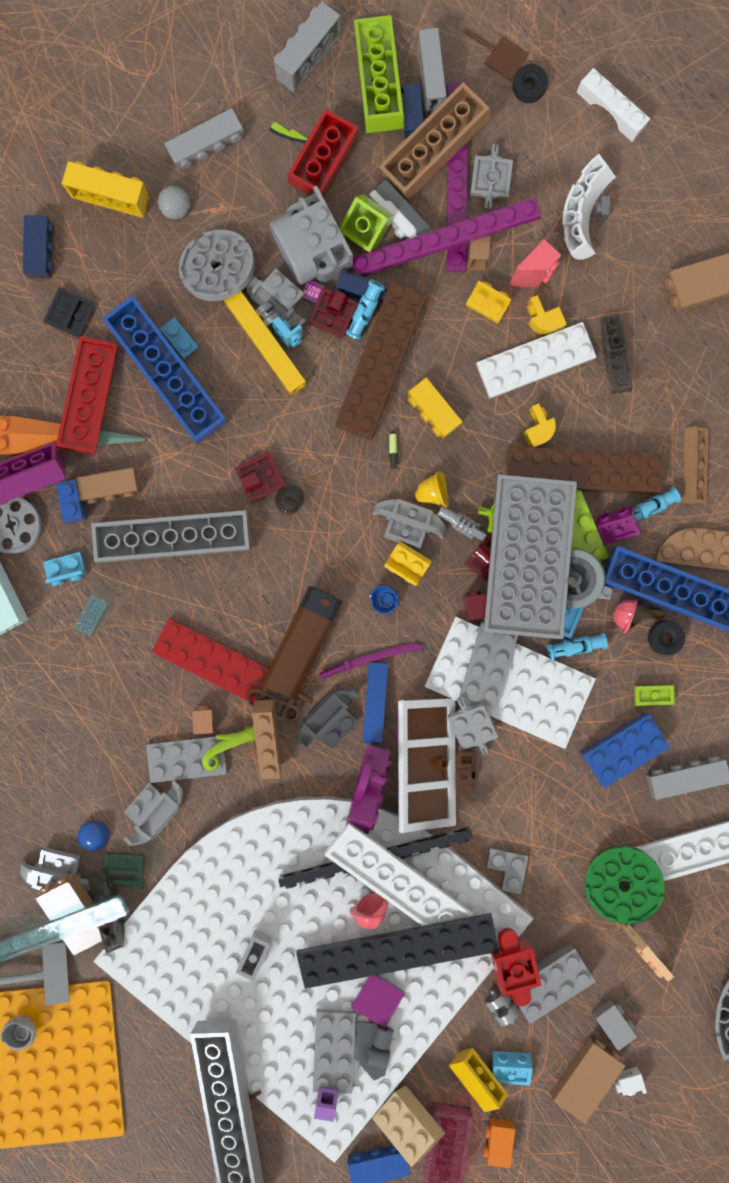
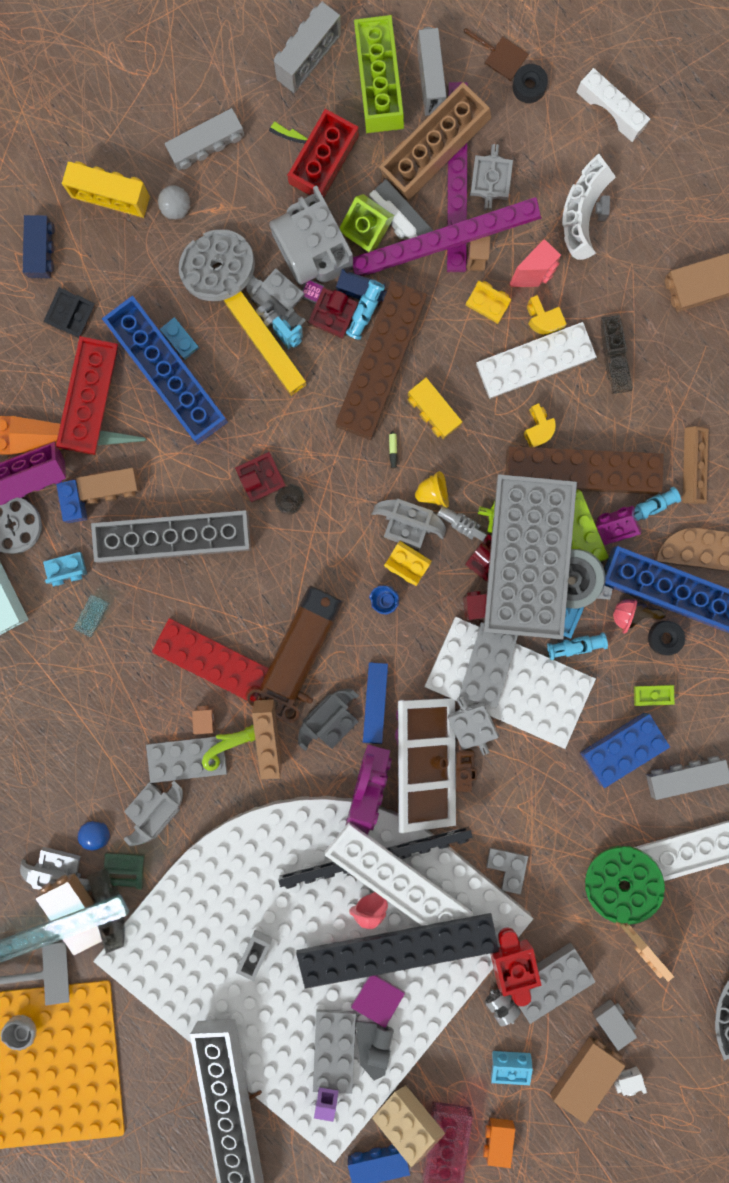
(347, 665): magenta sword -> none
(411, 108): dark blue window -> none
(478, 1080): yellow brick -> none

